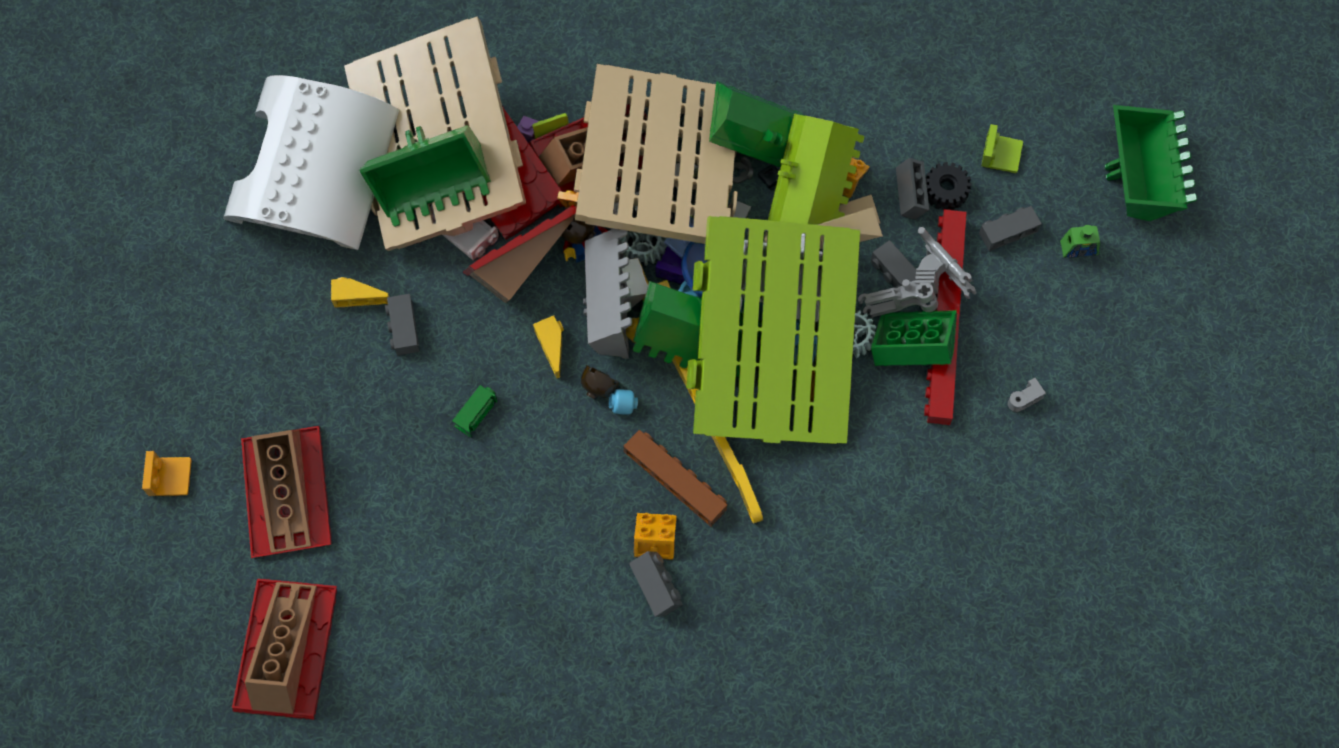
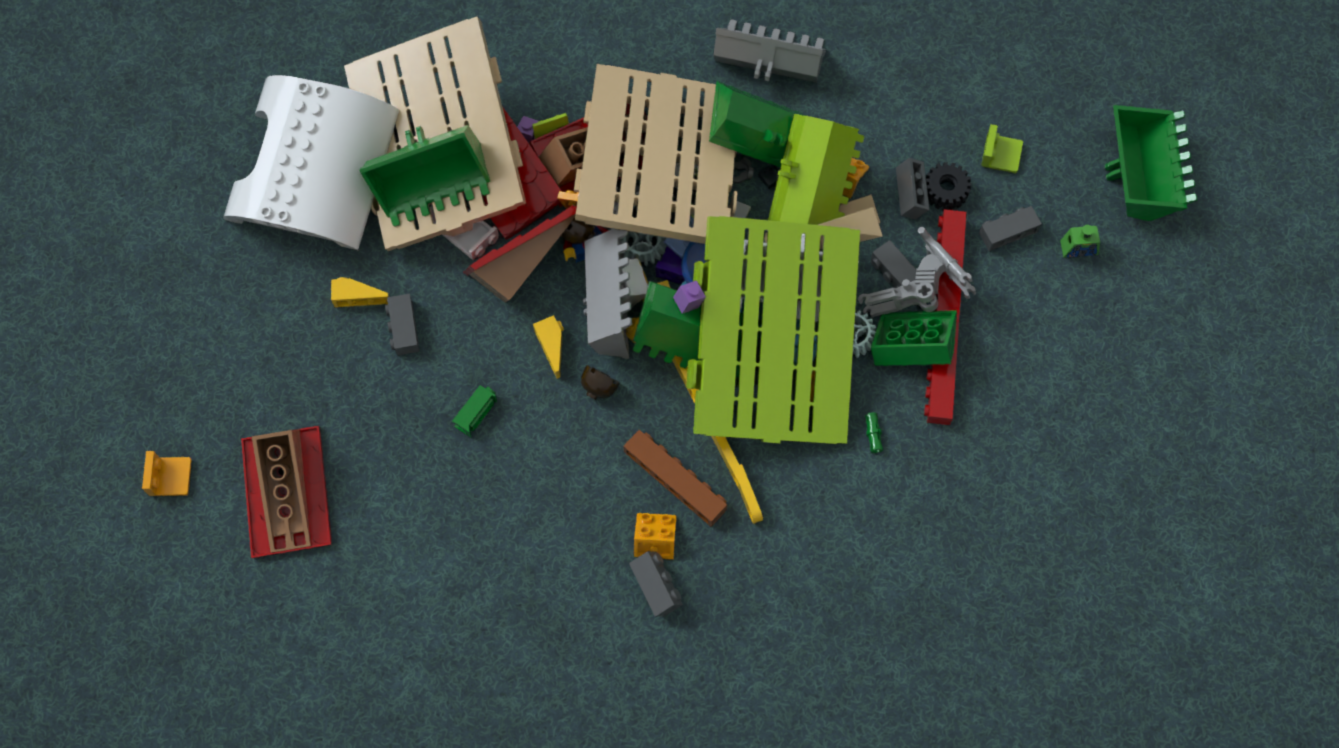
(279, 659): piece -> none
(623, 402): medium azure head -> none
(689, 297): none -> medium lavender brick
(769, 53): none -> light grey piece
(873, 432): none -> green pin
(1020, 400): light grey leg -> none

